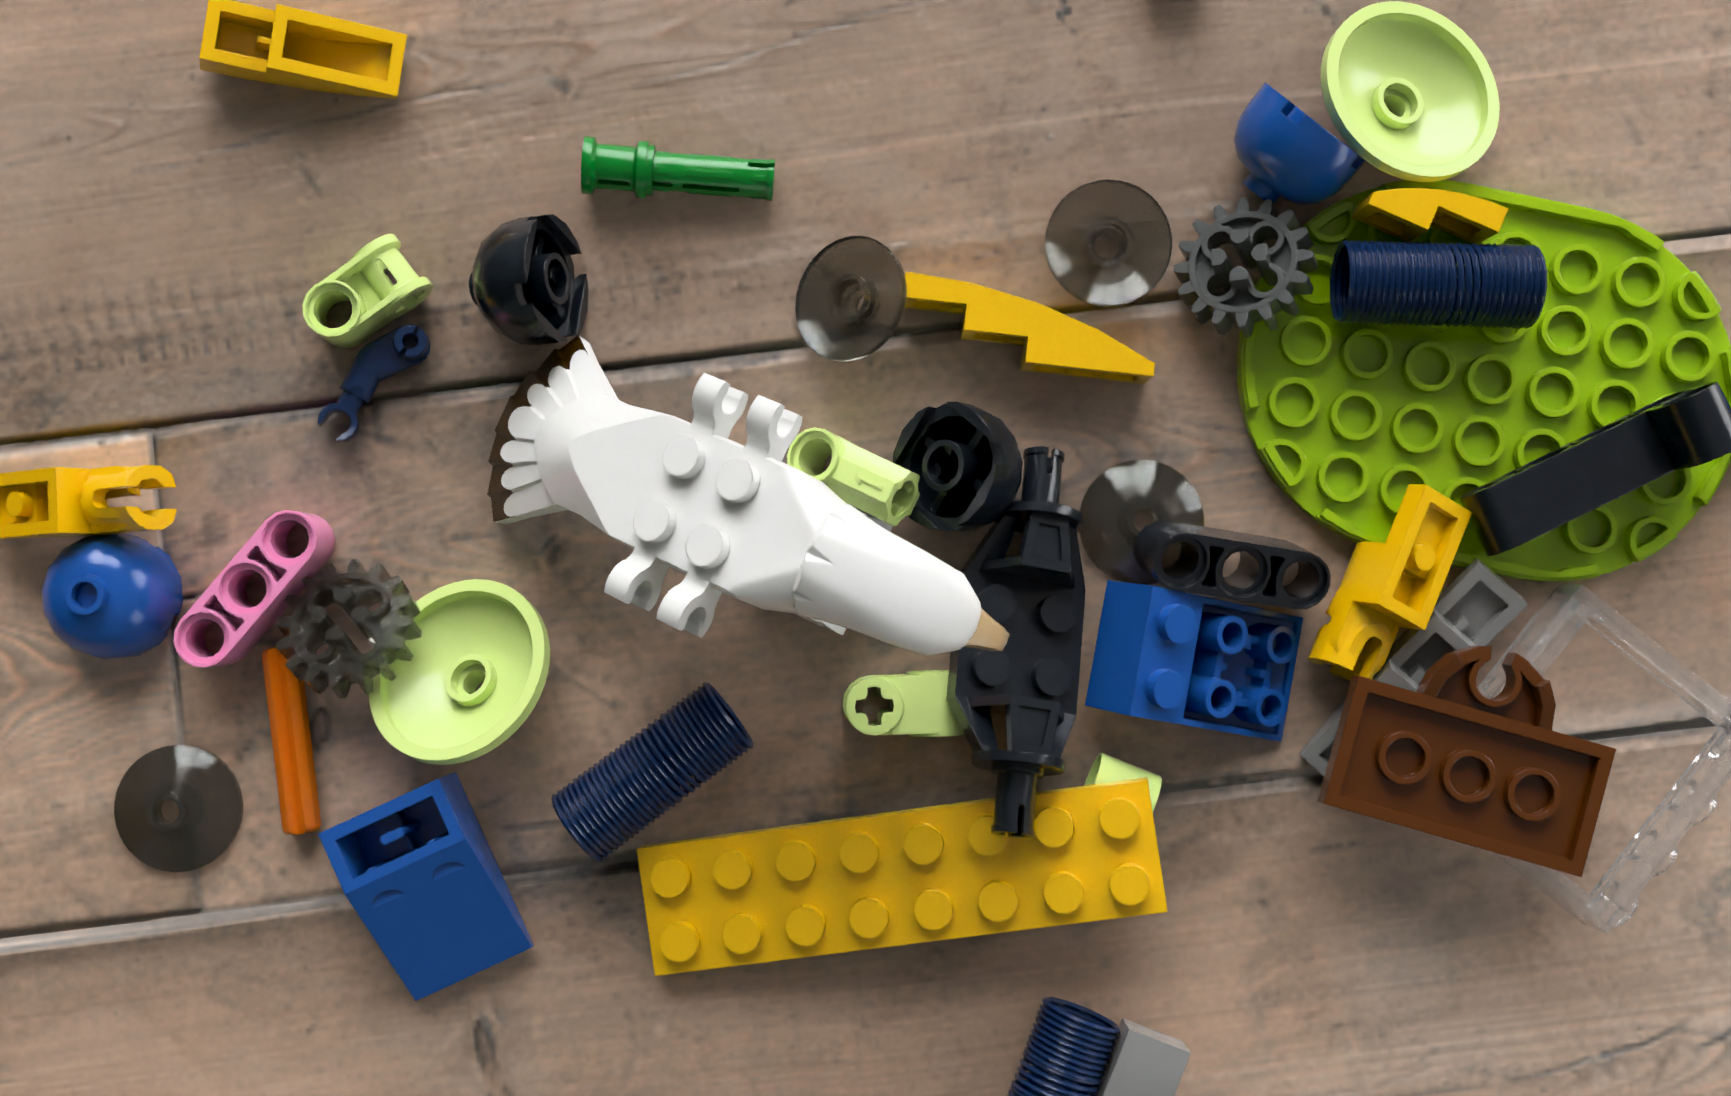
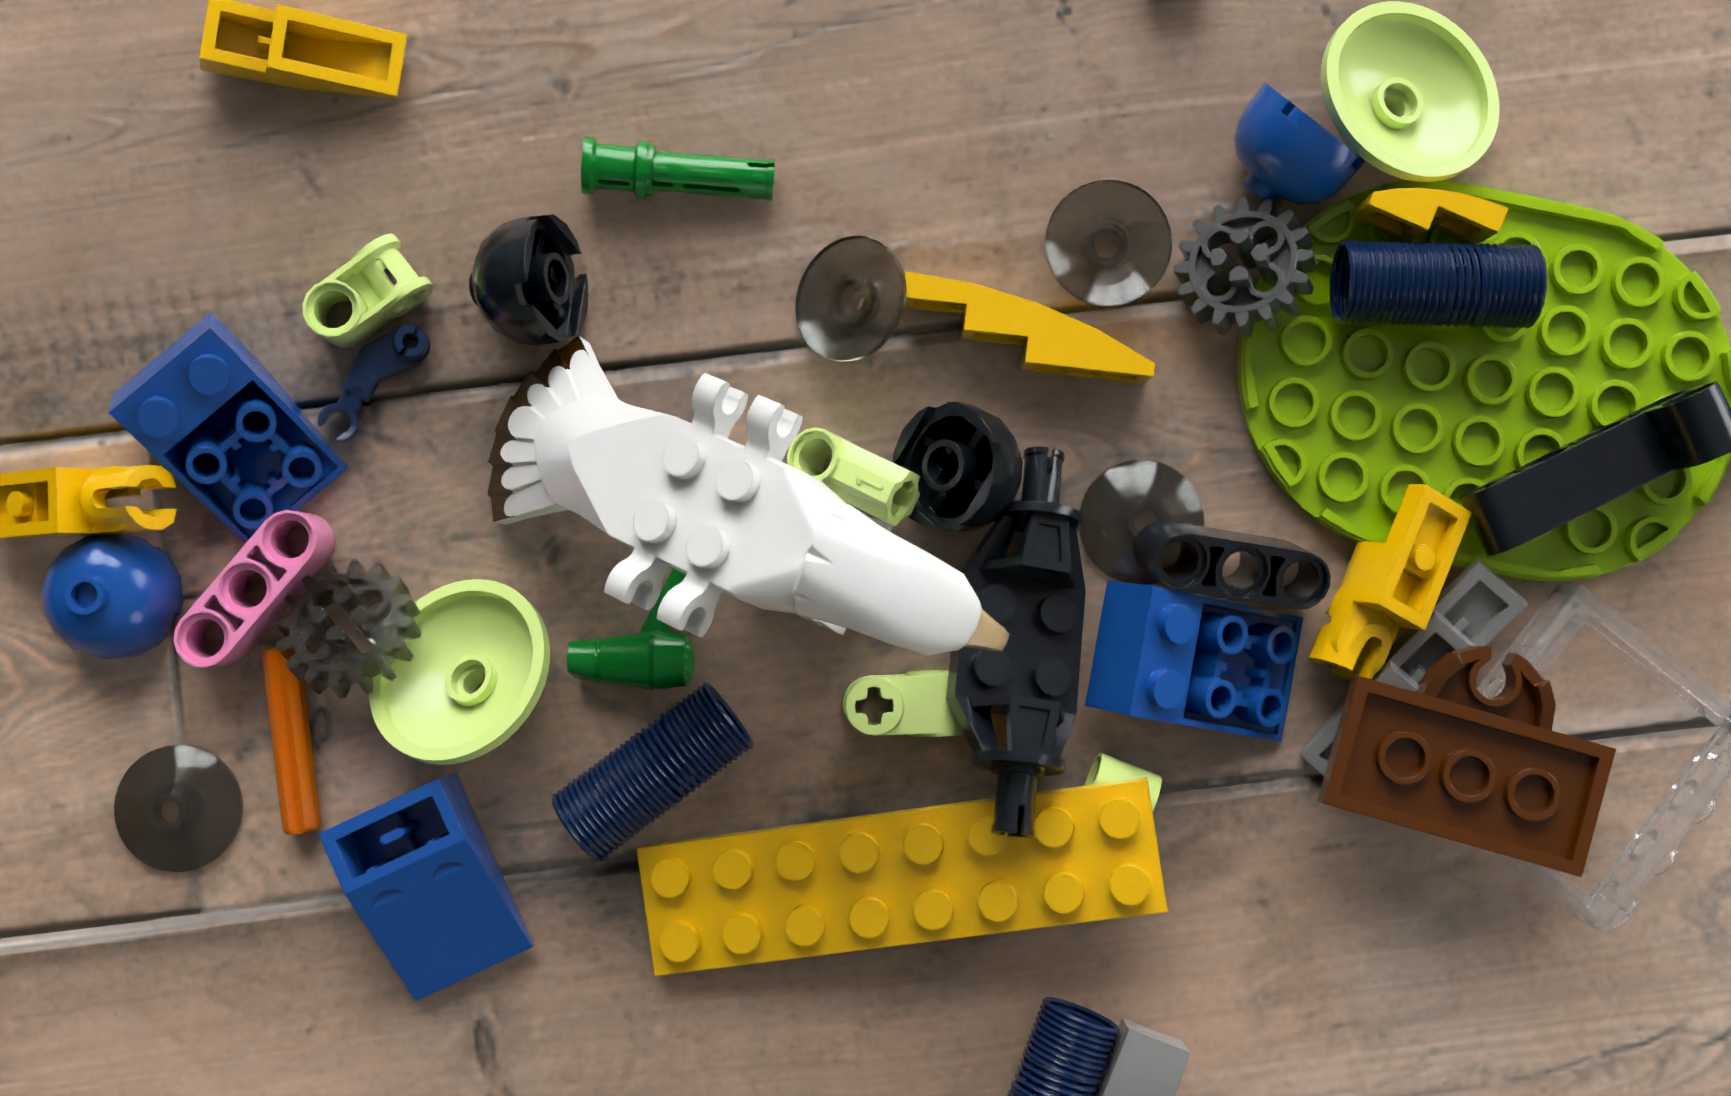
(226, 428): none -> blue slope
(640, 659): none -> green piece

